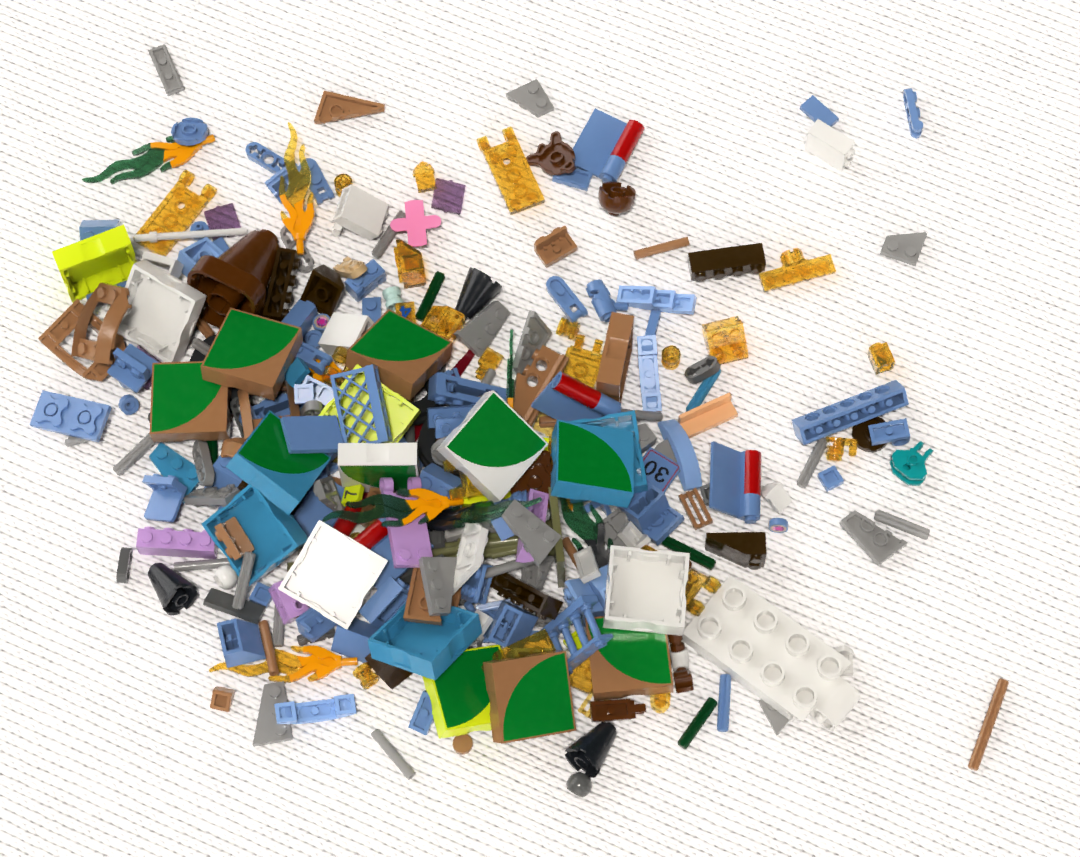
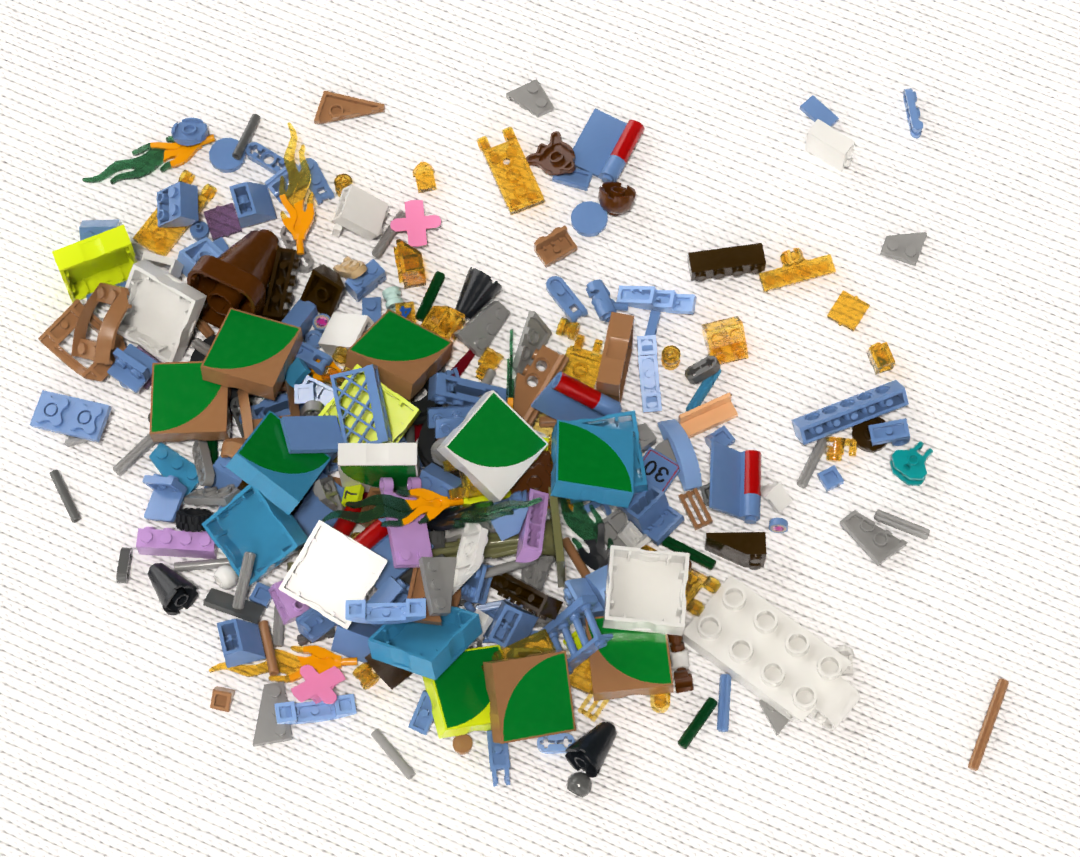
(65, 496): none -> dark grey piece
(128, 404): medium blue tile -> none
(153, 236): white bar -> none
(166, 70): light grey tile -> none
(177, 205): none -> medium blue slope
(192, 519): none -> black tyre
(221, 155): none -> medium blue tile
(234, 538): medium nougat bracket -> none
(246, 136): none -> dark grey piece
(252, 203): none -> medium blue slope
(318, 686): none -> bright pink piece
(385, 613): none -> light blue slope
(448, 196): clear purple piece -> none
(498, 759): none -> medium blue hinge
(532, 531): light grey wing -> none
(554, 748): none -> light blue beam
(587, 564): white tile -> none
(589, 219): none -> medium blue tile
(615, 710): reddish brown hinge -> none
(646, 415): light grey piece -> none
(660, 248): medium nougat piece -> none
(720, 436): none -> medium blue tile
(848, 311): none -> clear yellow piece

